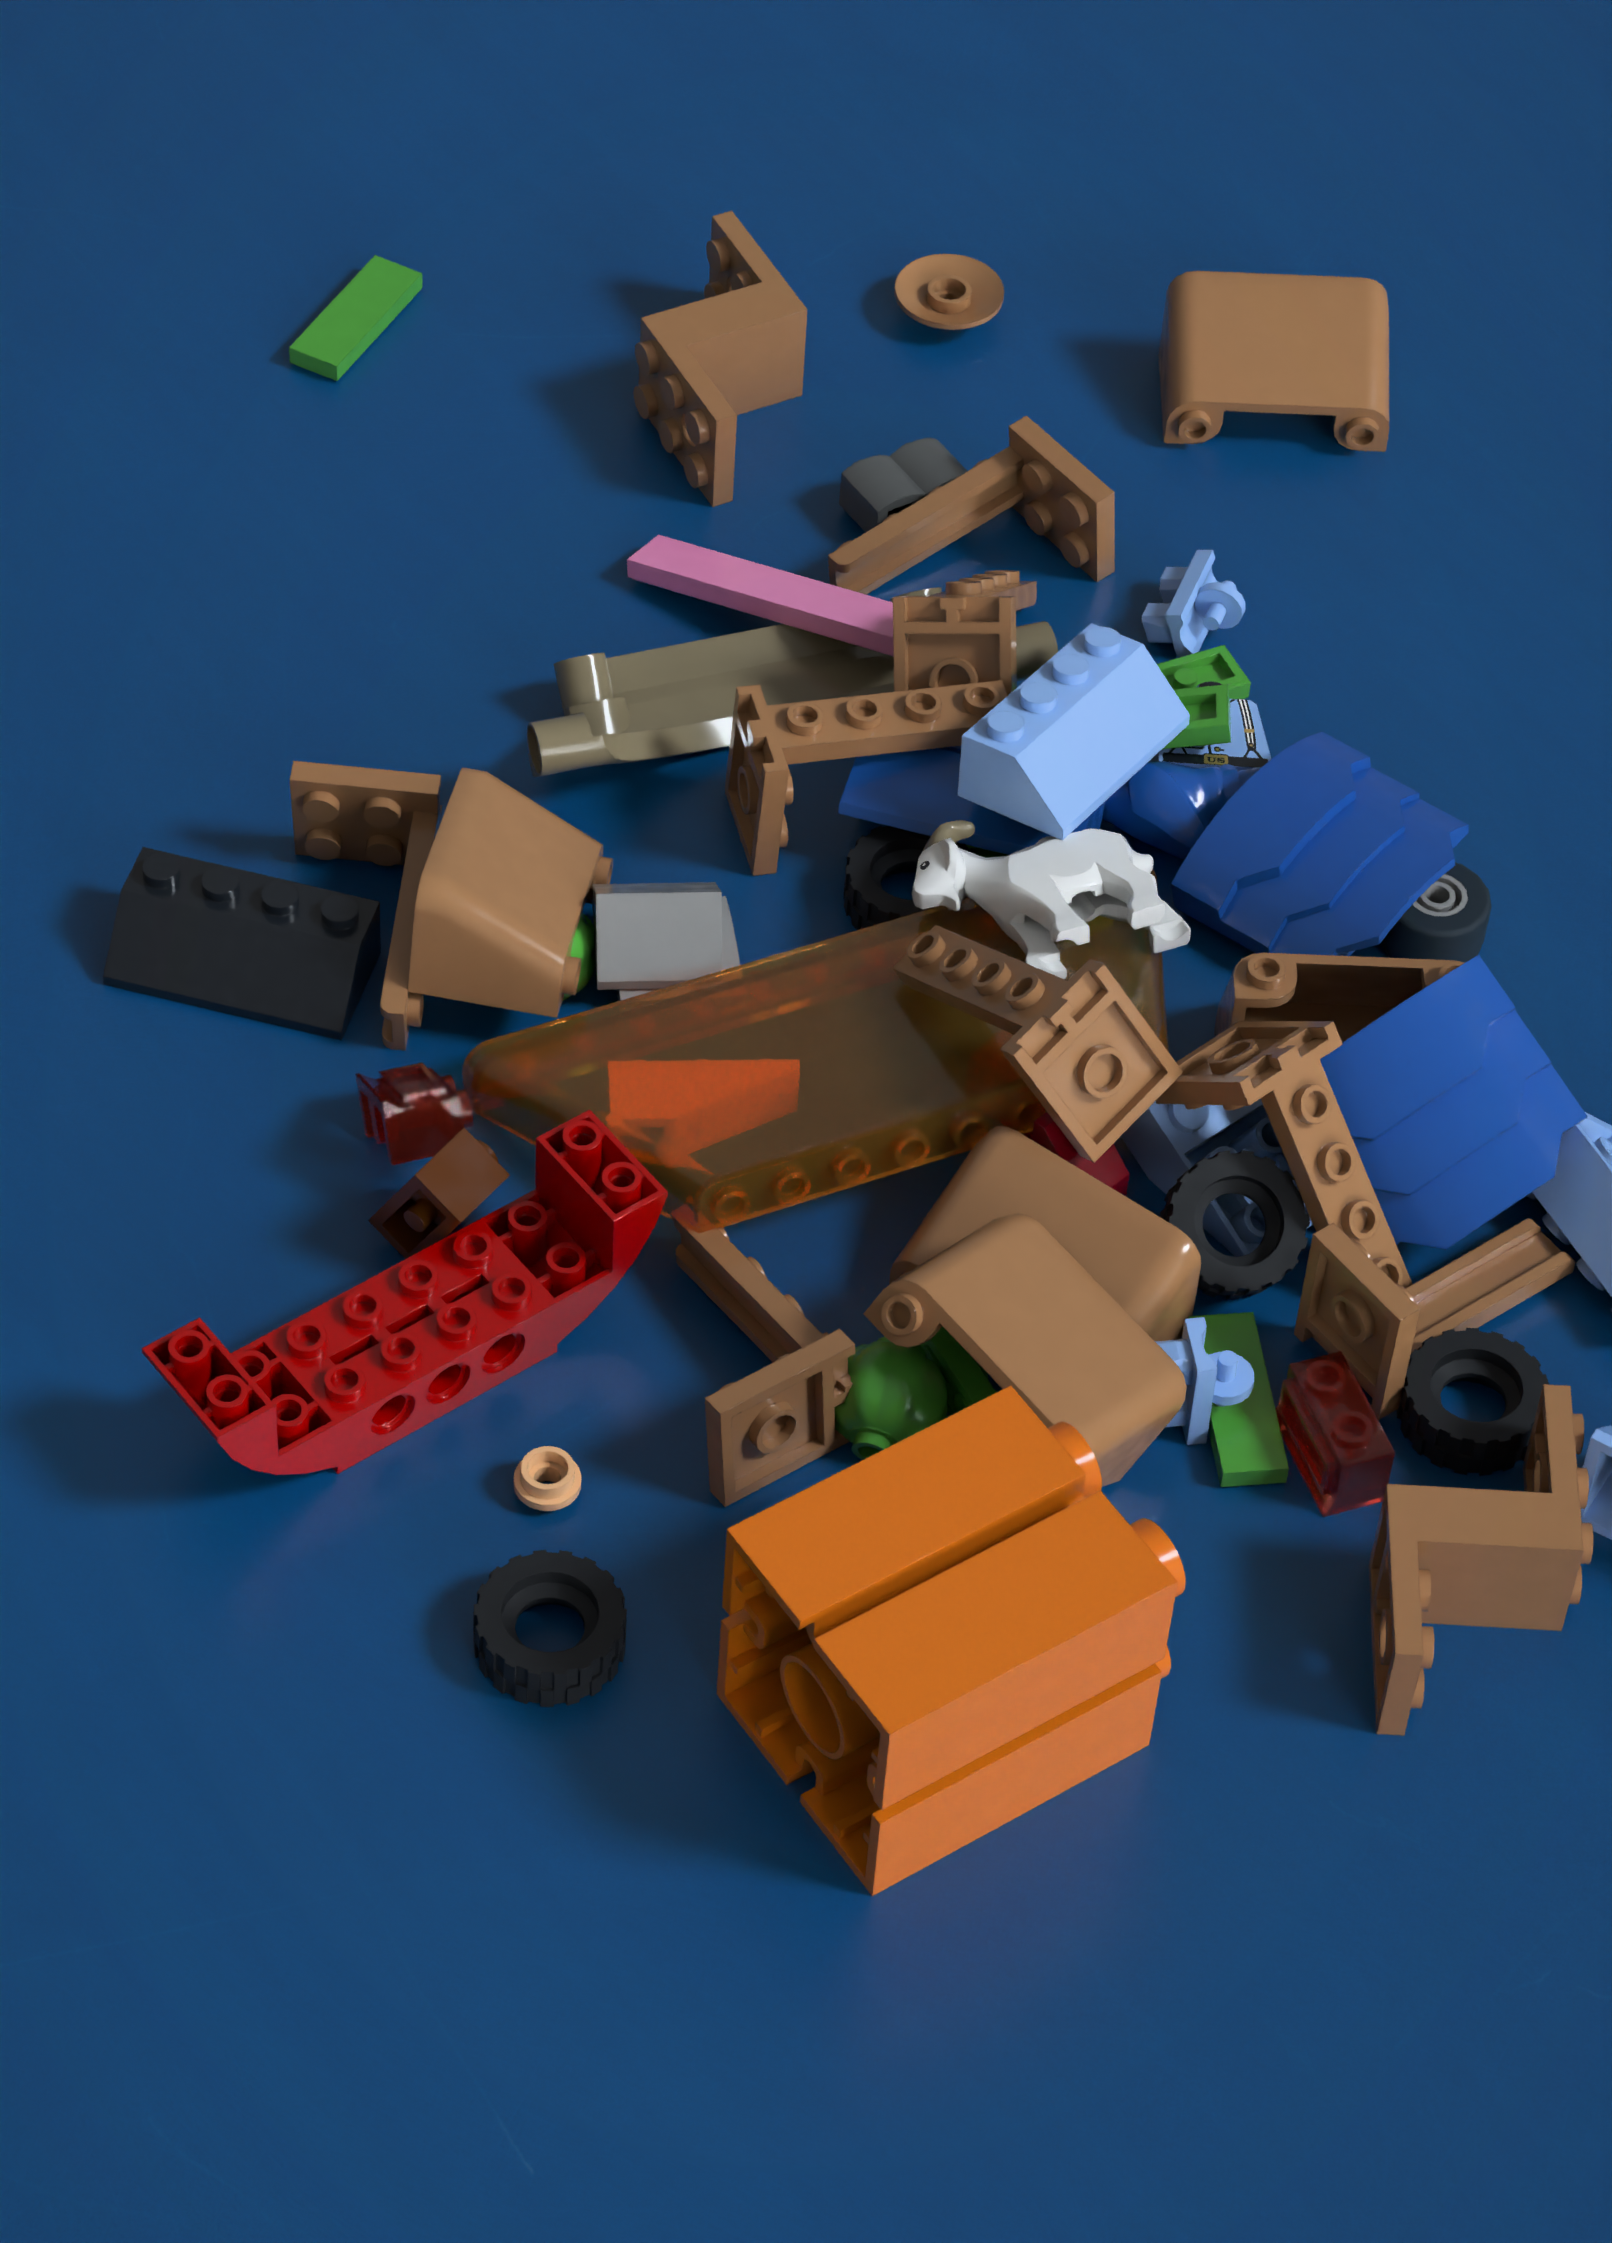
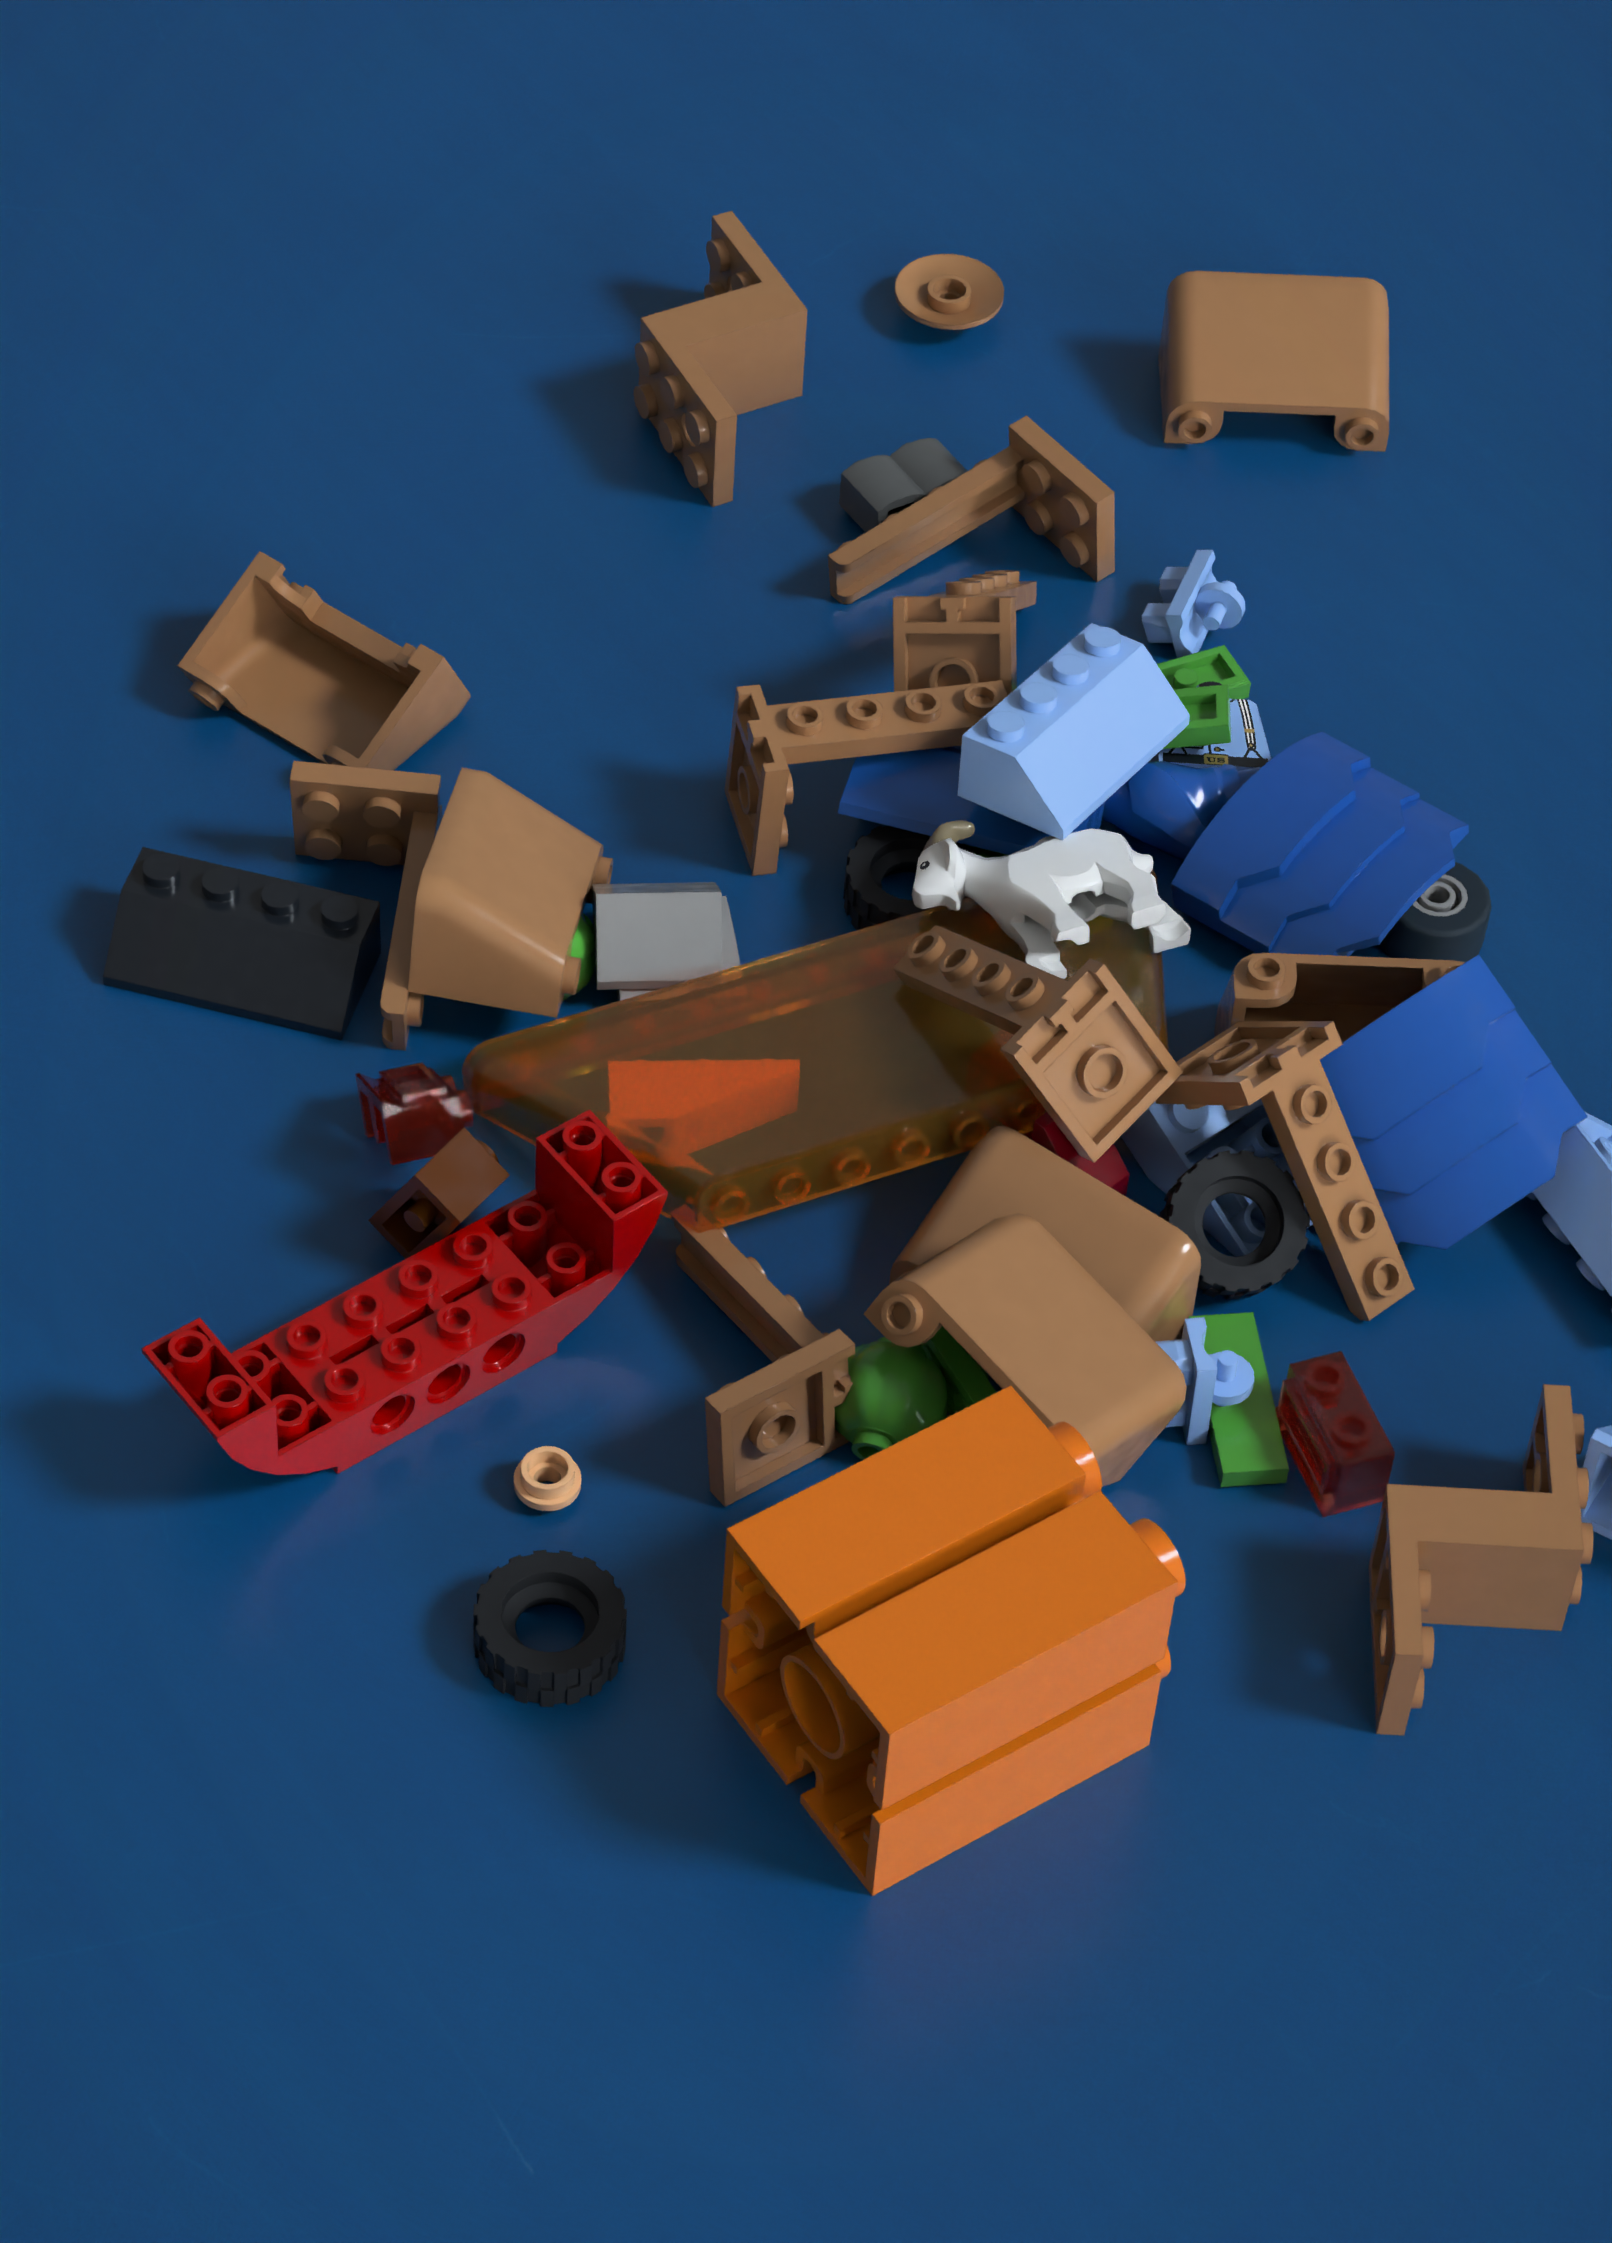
(319, 674): none -> medium nougat windscreen
(355, 318): bright green tile -> none
(685, 693): dark tan panel -> none
(765, 592): bright pink tile -> none
(1379, 1323): medium nougat bracket -> none
(1478, 1359): black tyre -> none

